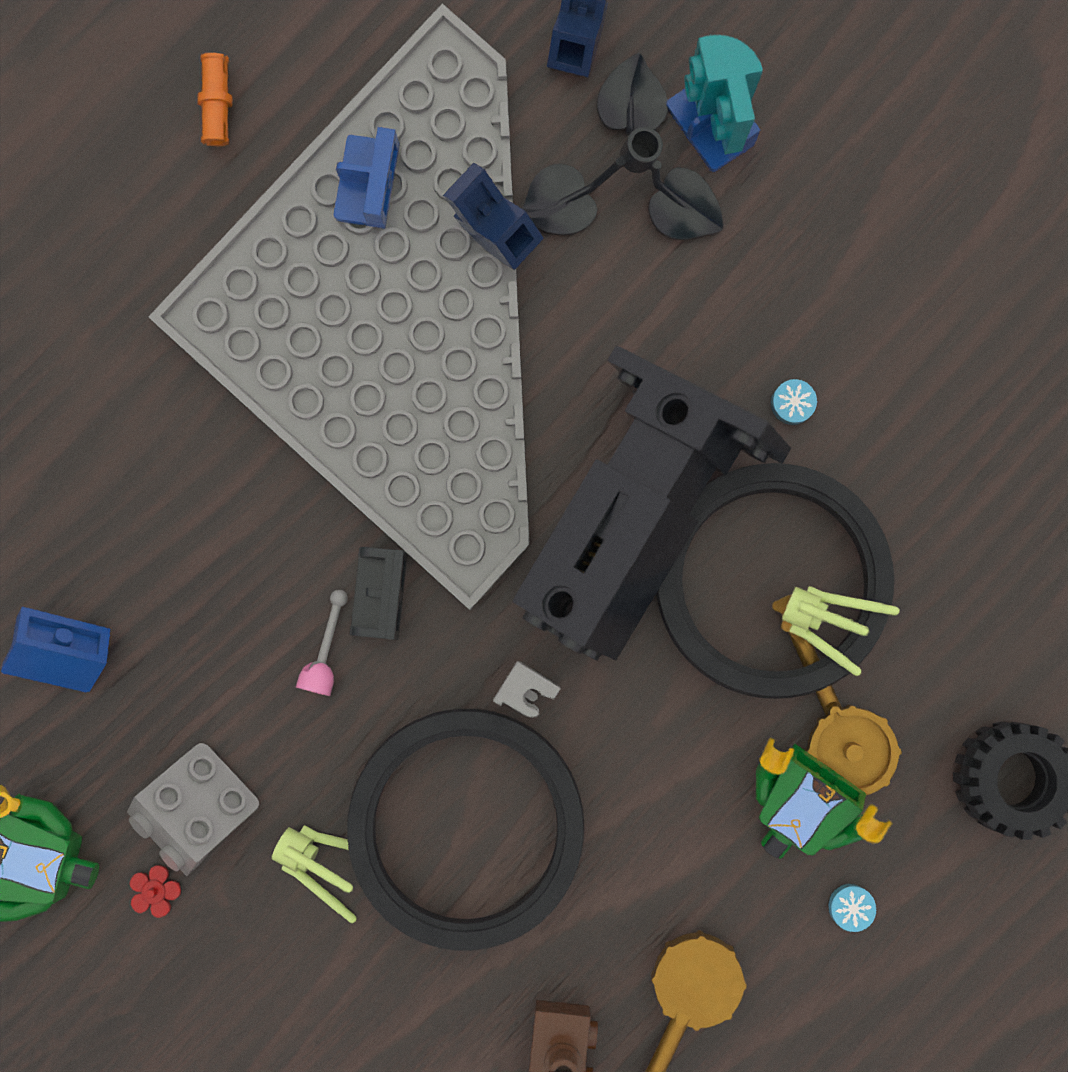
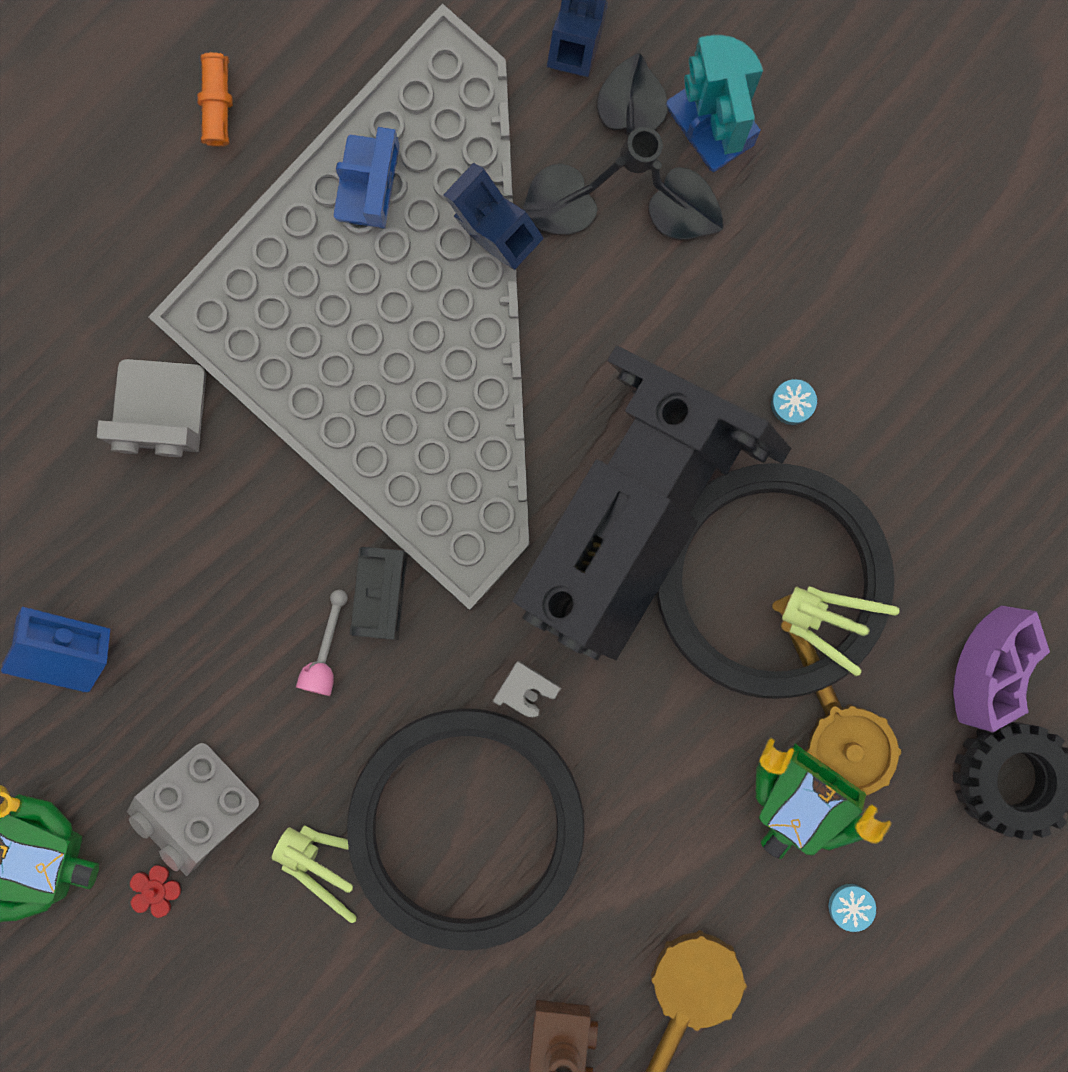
(156, 408): none -> light grey bracket
(997, 668): none -> medium lavender brick

